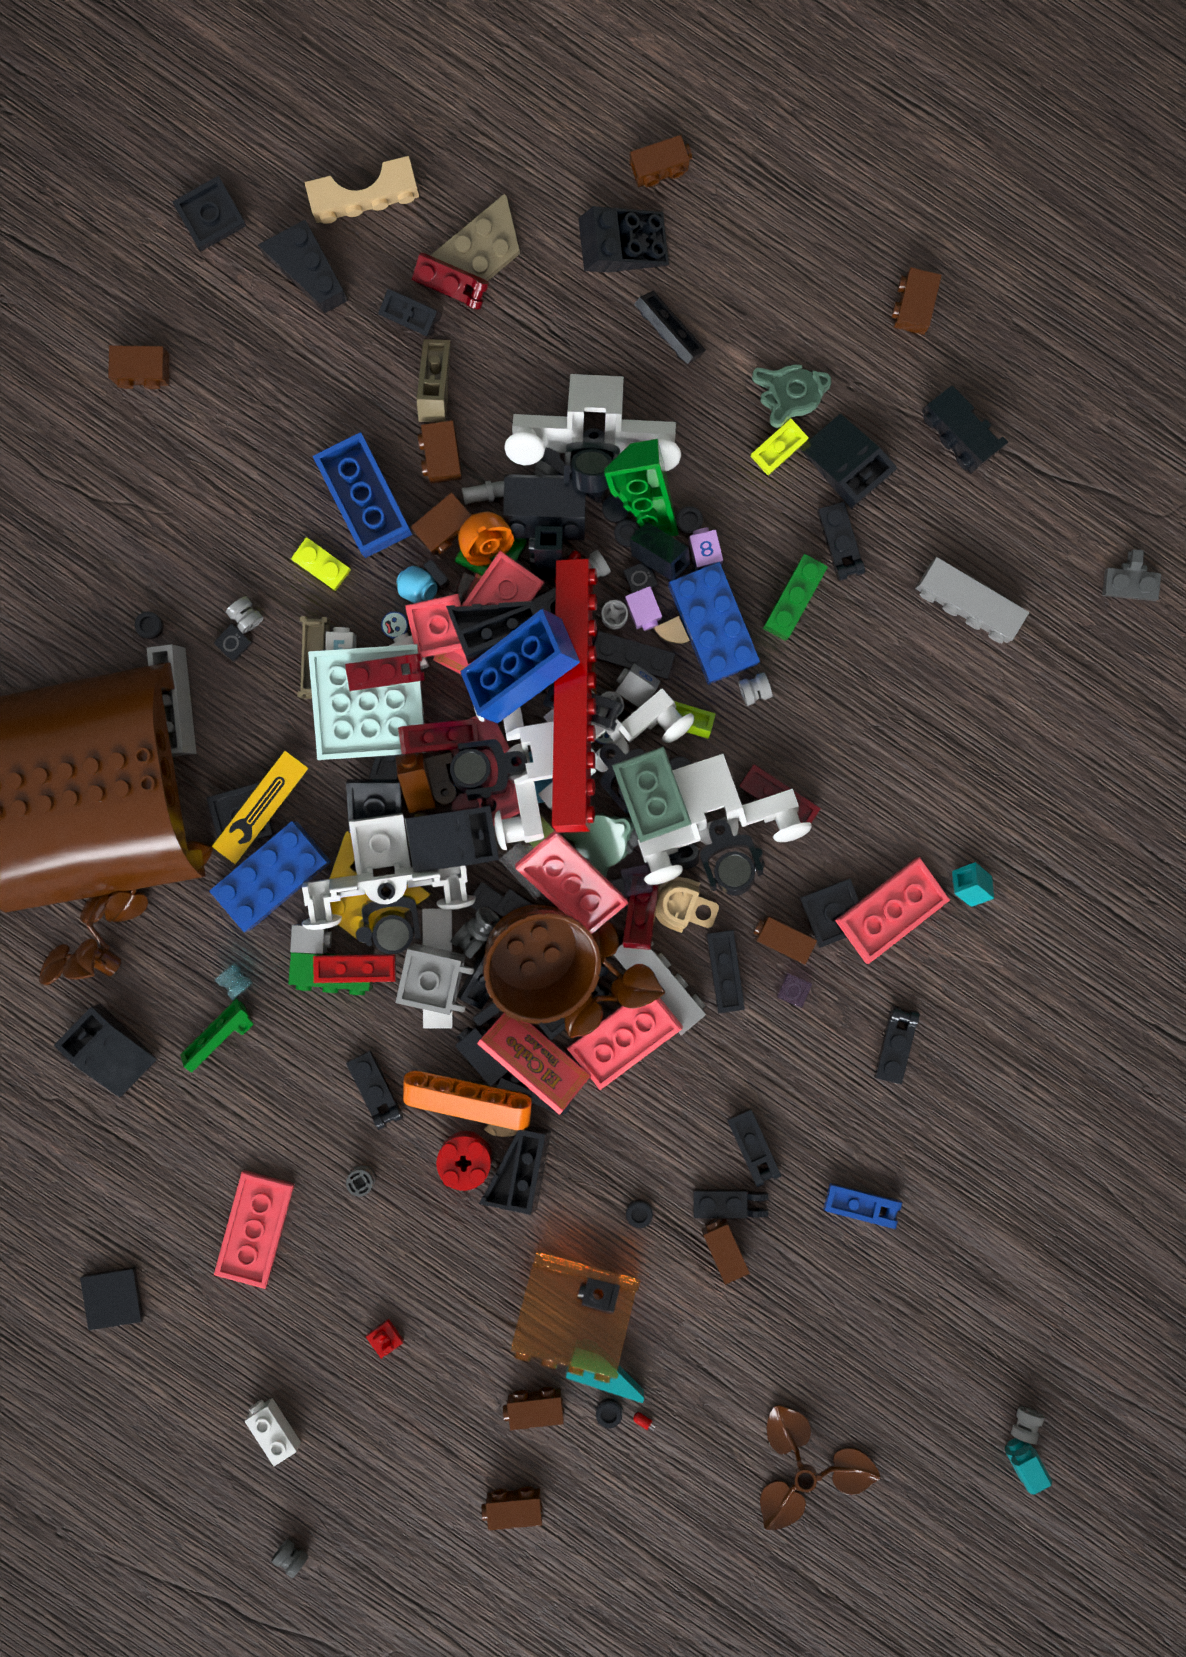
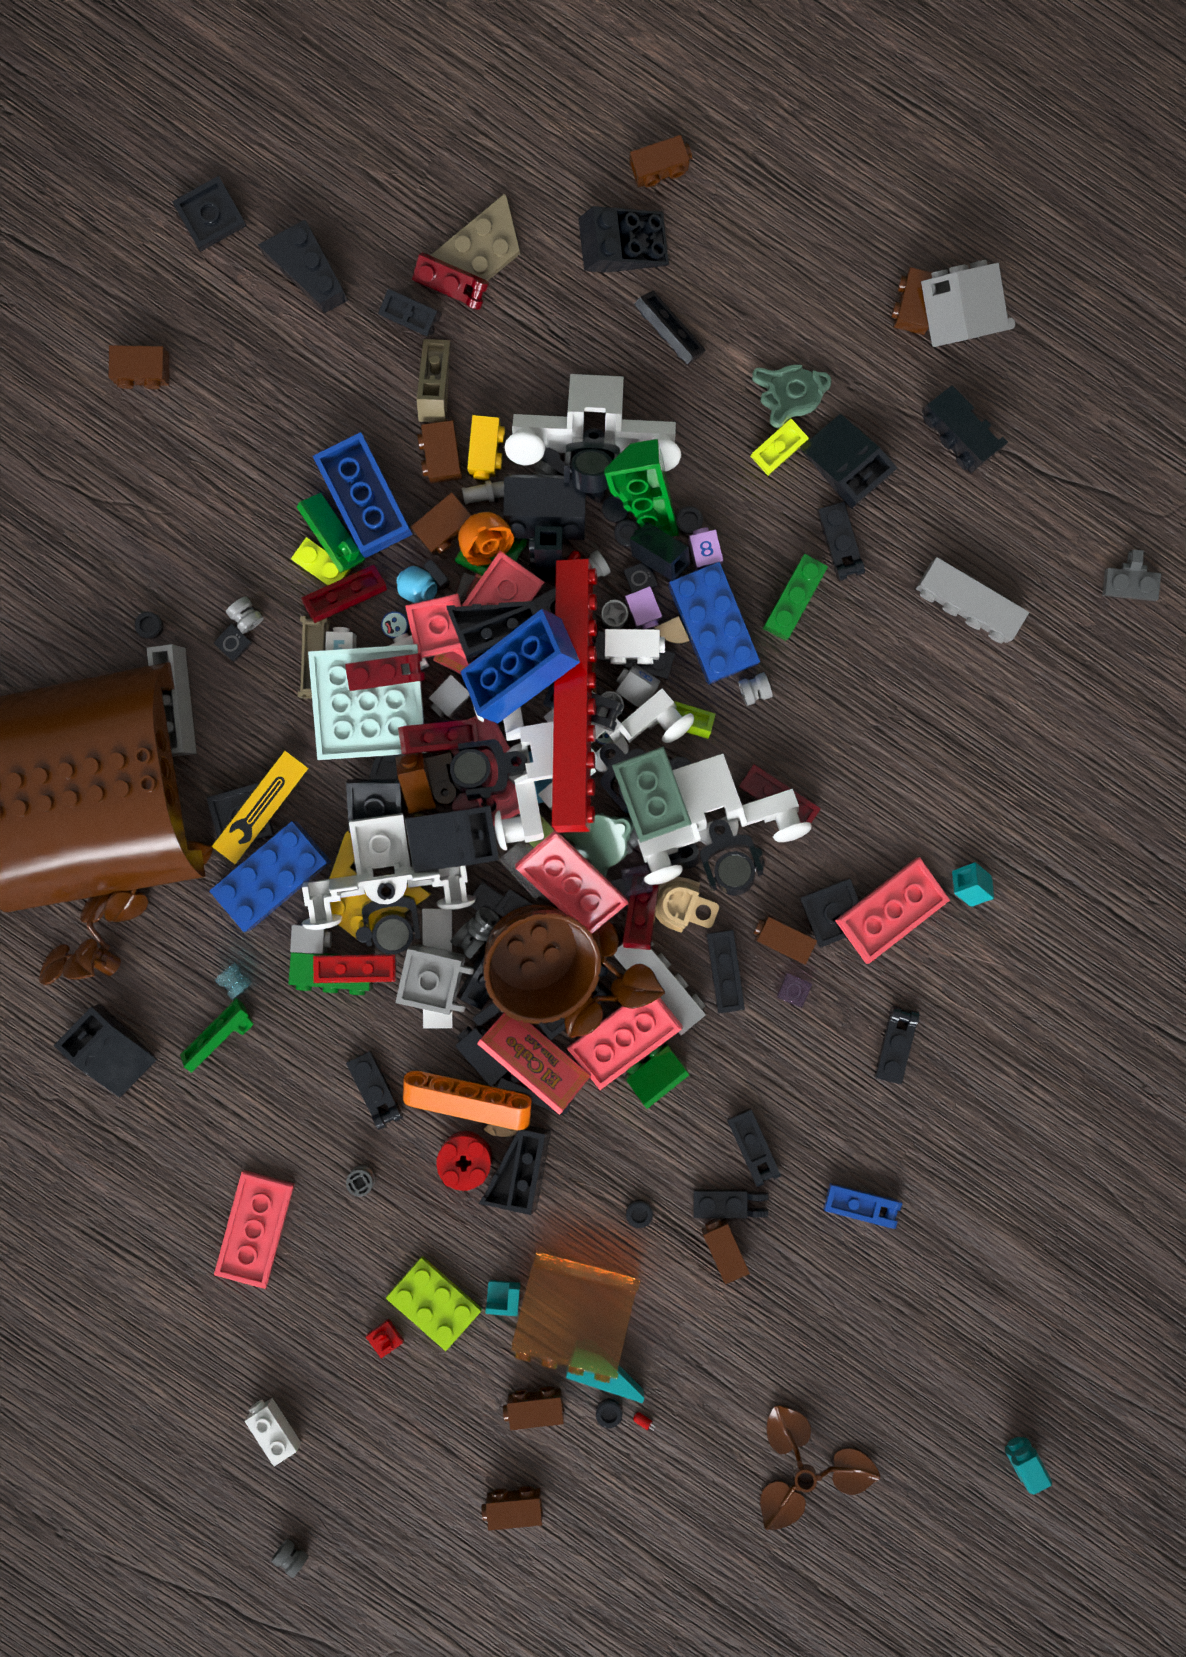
(111, 1298): black tile -> none
(330, 532): none -> green hinge
(344, 593): none -> dark red plate
(393, 185): tan arch -> none
(434, 1303): none -> lime plate
(449, 697): none -> light grey brick
(484, 445): none -> yellow brick
(503, 1298): none -> teal panel
(609, 1298): black brick -> none
(633, 645): none -> white brick
(656, 1075): none -> green slope
(965, 303): none -> light grey container
(1027, 1425): light grey wheel -> none

